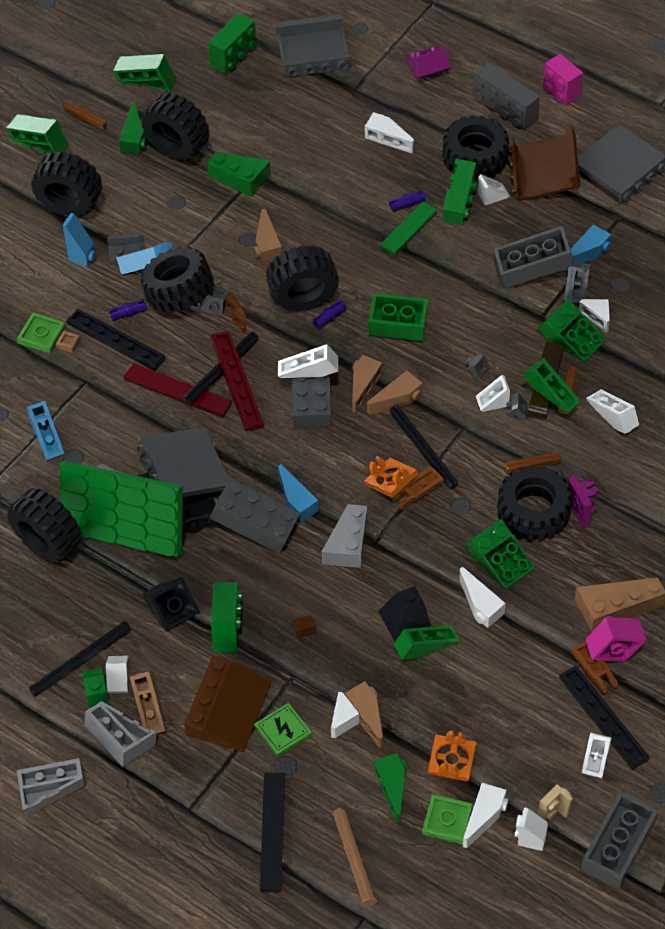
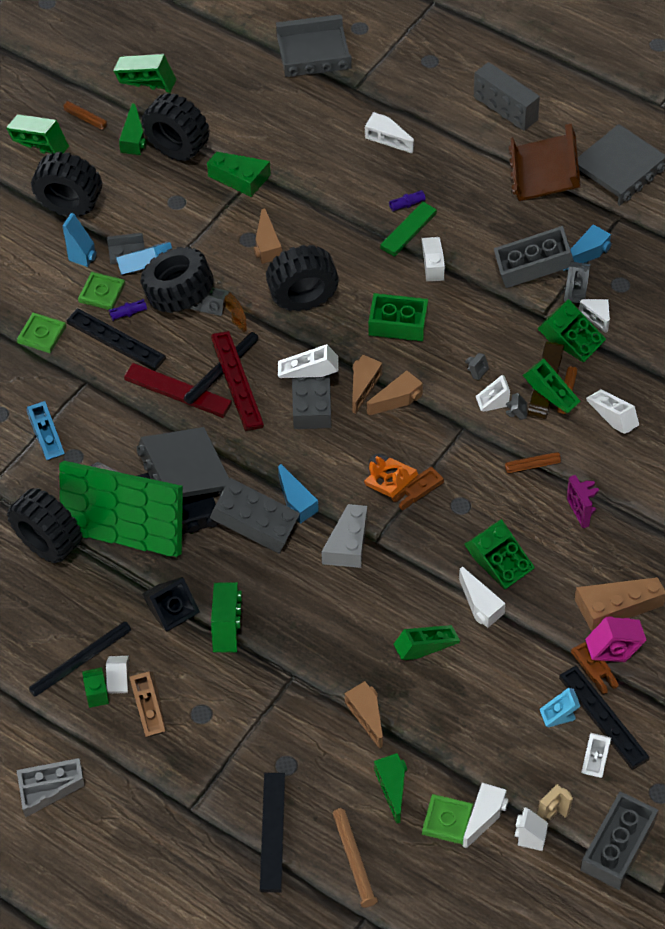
(68, 341): medium nougat tile -> none
(101, 291): none -> bright green tile
(118, 734): light grey wedge -> none
(226, 704): reddish brown slope -> none
(232, 43): green brick -> none
(283, 729): bright green tile -> none
(304, 626): reddish brown slope -> none
(329, 314): dark purple pin -> none
(344, 716): white slope -> none
(404, 611): black slope -> none
(423, 446): black axle -> none
(428, 62): magenta slope -> none
(433, 259): none -> white slope
(451, 770): orange piece -> none
(460, 193): green wedge -> none
(480, 132): black tyre -> none
(491, 190): white slope -> none
(540, 483): black tyre -> none
(560, 708): none -> medium azure slope
(562, 79): dark pink brick -> none

